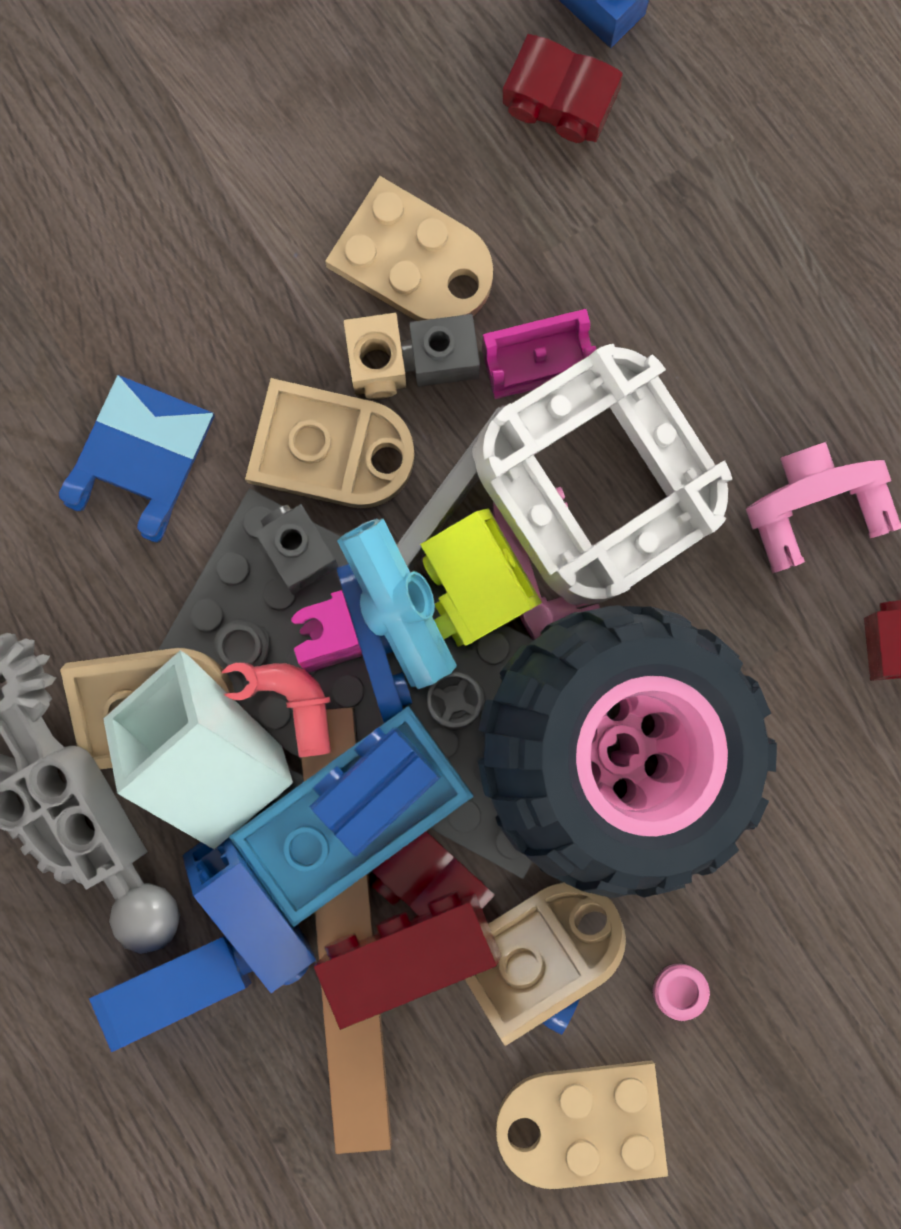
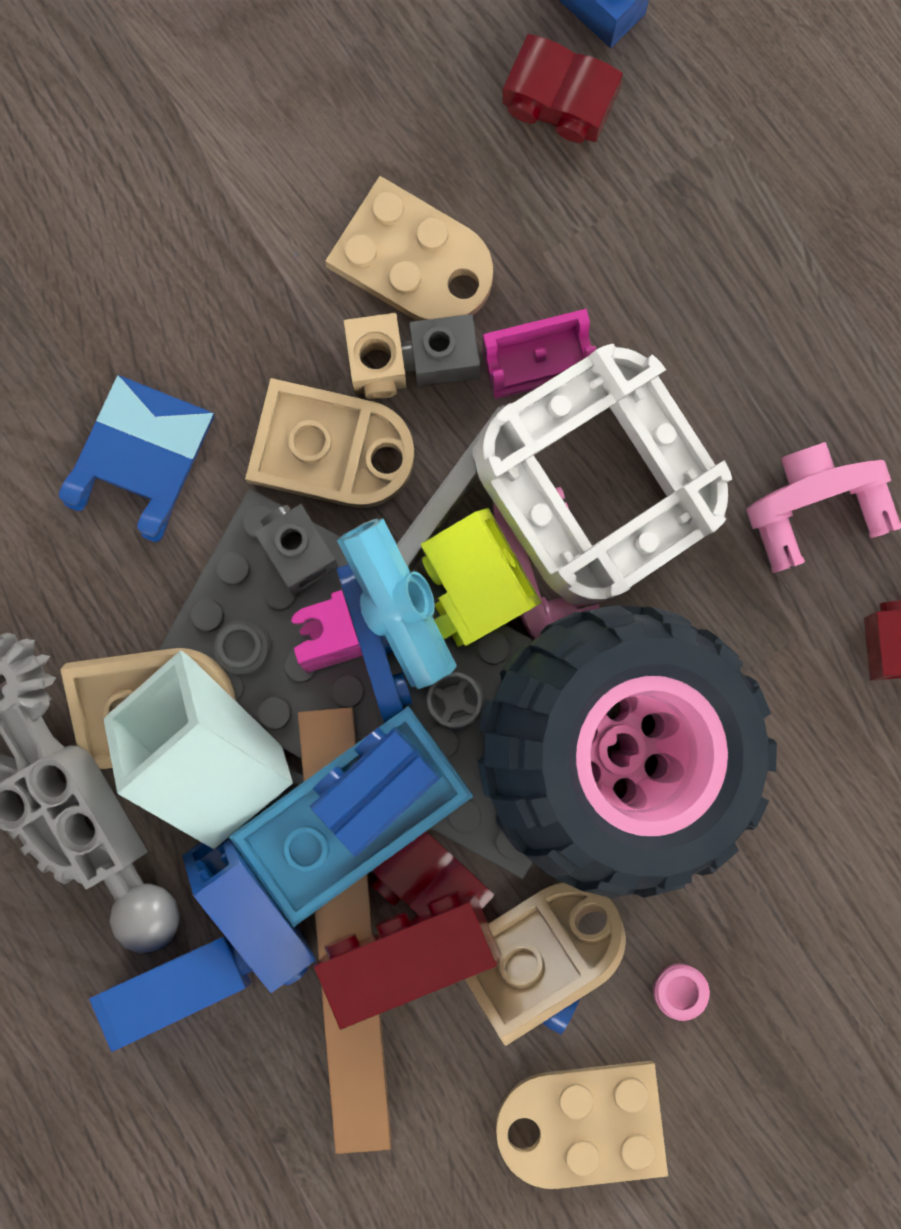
(302, 694): coral piece -> none

